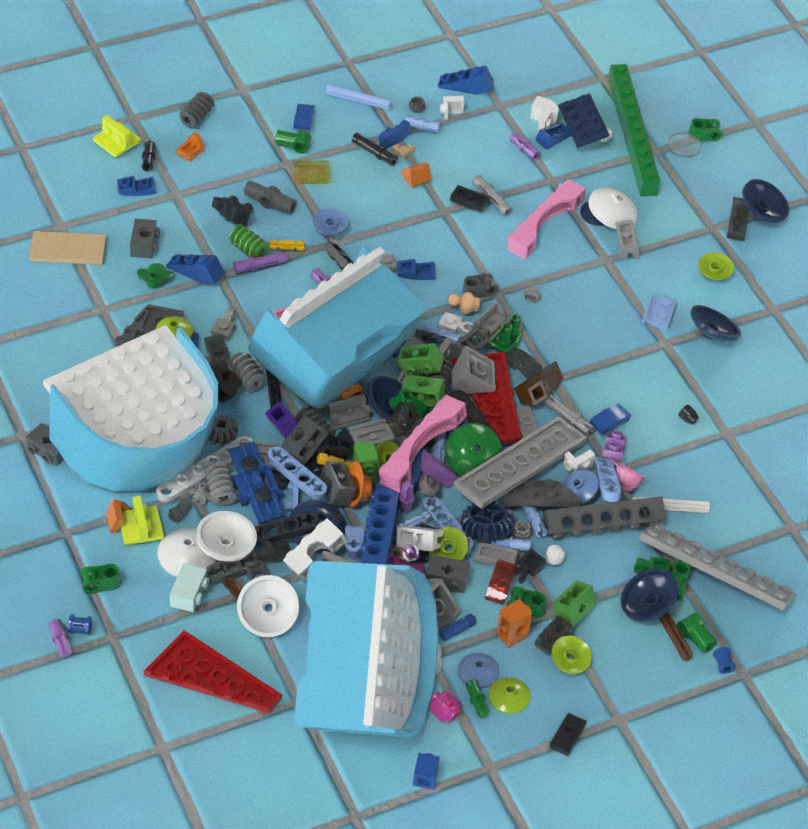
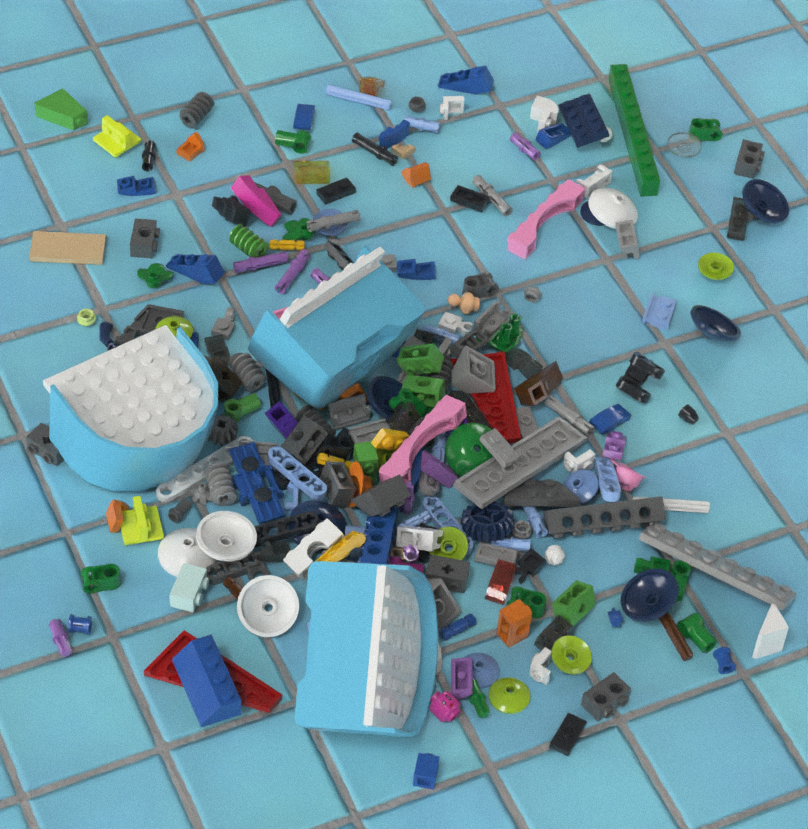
(61, 110): none -> bright green slope
(86, 317): none -> yellowish green plate
(104, 335): none -> dark blue arm
(207, 681): none -> blue slope
(241, 407): none -> bright green piece
(256, 200): none -> dark pink slope
(296, 266): none -> medium lavender pin
(297, 230): none -> green plate
(335, 220): none -> light grey pin
(336, 191): none -> black plate
(343, 547): none -> yellow hinge
(371, 85): none -> clear orange slope
(383, 496): none -> dark grey slope
(389, 439): none -> yellow plate
(461, 677): none -> medium lavender slope
(499, 448): none -> light grey plate
(538, 666): none -> white bracket
(597, 180): none -> white hinge
(603, 694): none -> dark grey brick
(615, 617): none -> blue plate
(637, 374): none -> black piece
(749, 158): none -> dark grey brick
(772, 634): none -> white slope

